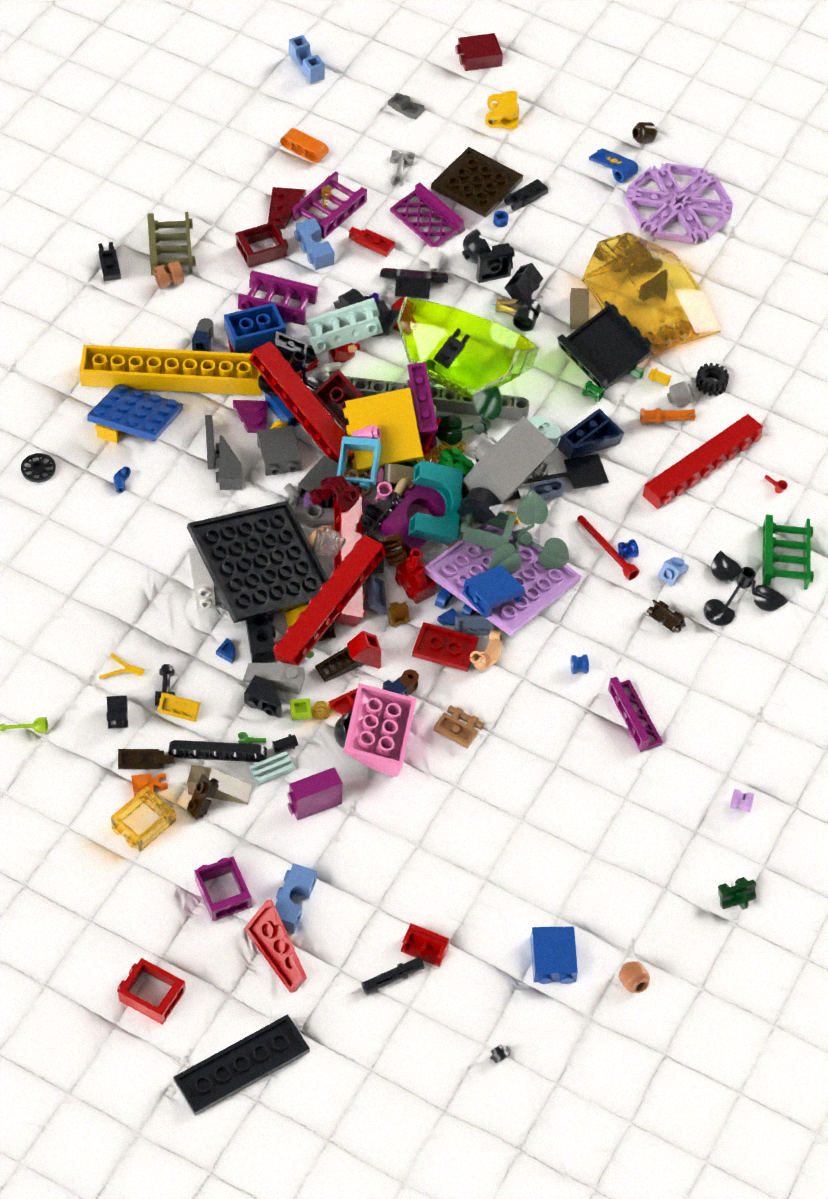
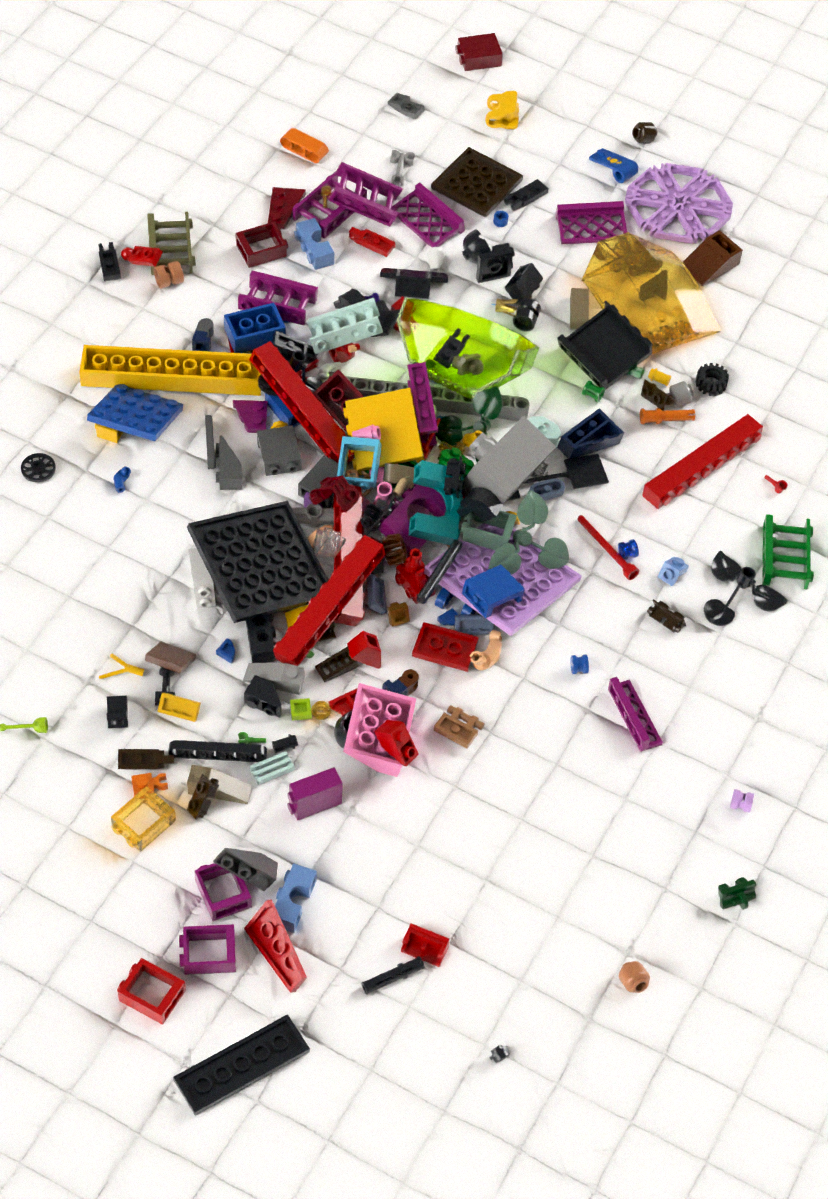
(142, 255): none -> red plate
(170, 657): none -> reddish brown tile
(208, 932): none -> magenta window
(249, 866): none -> dark grey slope
(294, 495): light grey arm -> none
(311, 66): medium blue arch -> none
(362, 205): none -> magenta fence
(397, 741): none -> red slope
(433, 454): clear orange axle -> none
(439, 571): none -> black axle
(455, 469): none -> black hinge
(468, 364): none -> olive hips
(469, 438): none -> yellow pin
(553, 954): blue brick -> none
(589, 211): none -> magenta fence
(656, 395): none -> dark brown hinge
(713, 258): none -> reddish brown slope

